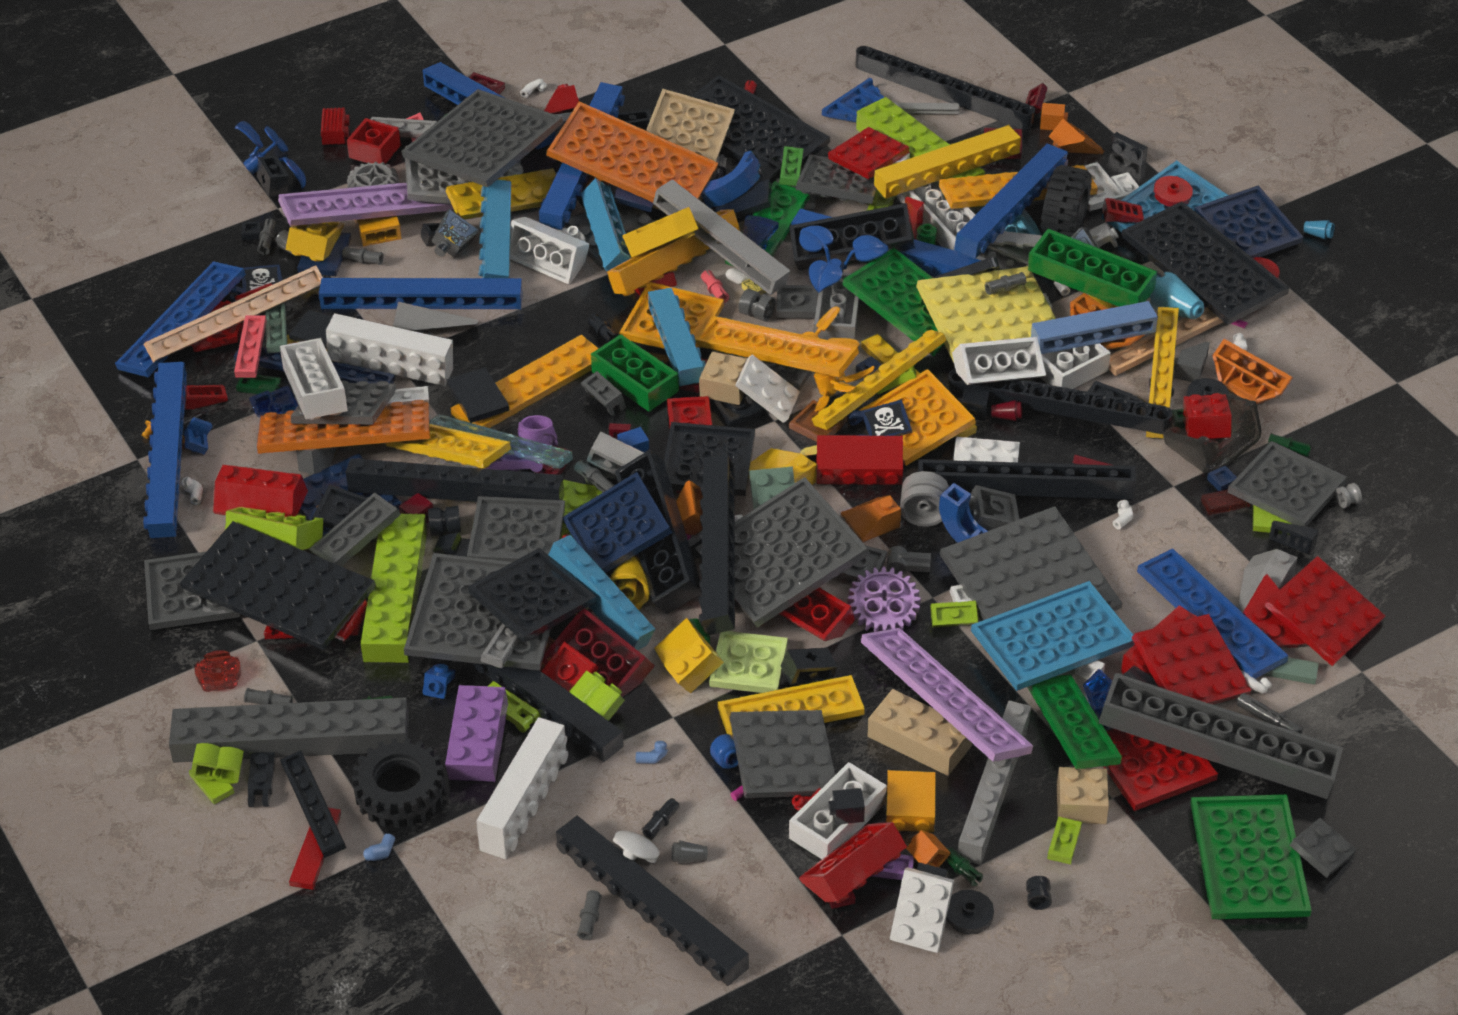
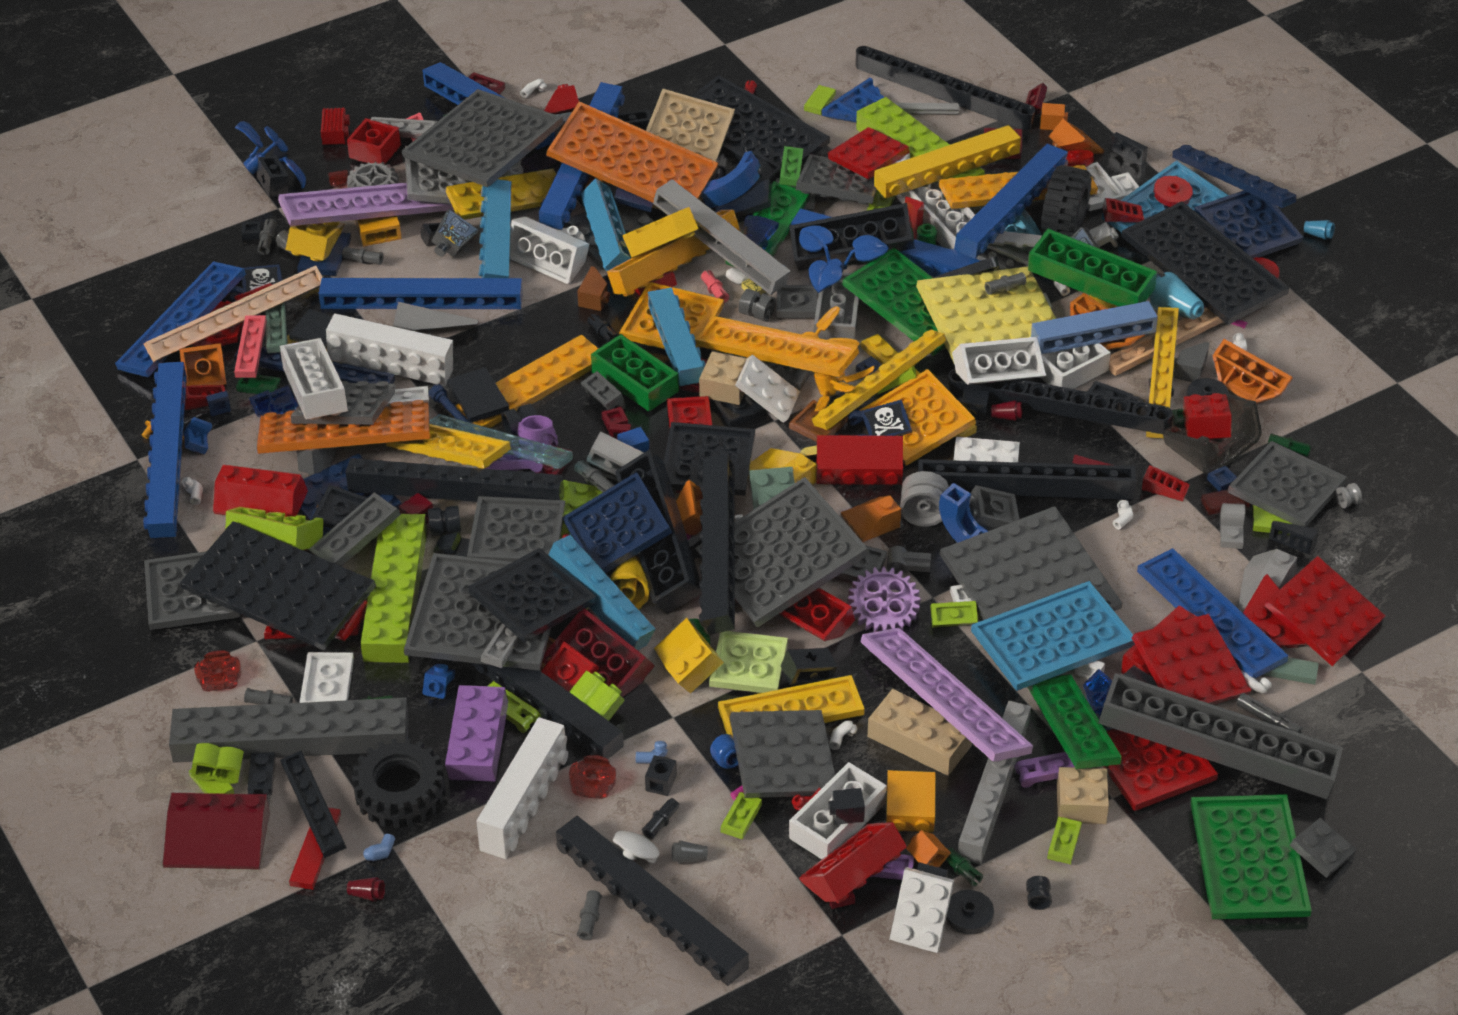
(204, 365): none -> orange slope
(215, 830): none -> dark red slope
(218, 403): none -> dark blue plate
(327, 677): none -> white plate
(338, 178): none -> clear red plate
(368, 888): none -> dark red cone
(439, 394): none -> dark blue piece
(512, 417): none -> black wheel
(592, 788): none -> clear red plate
(593, 291): none -> dark orange slope
(614, 416): none -> dark red plate
(660, 775): none -> black brick
(741, 816): none -> lime plate
(819, 99): none -> lime tile
(846, 727): none -> white arm
(1045, 768): none -> medium lavender plate
(1080, 157): none -> red plate
(1158, 482): none -> red slope
(1231, 525): none -> light grey plate
(1234, 176): none -> dark blue plate

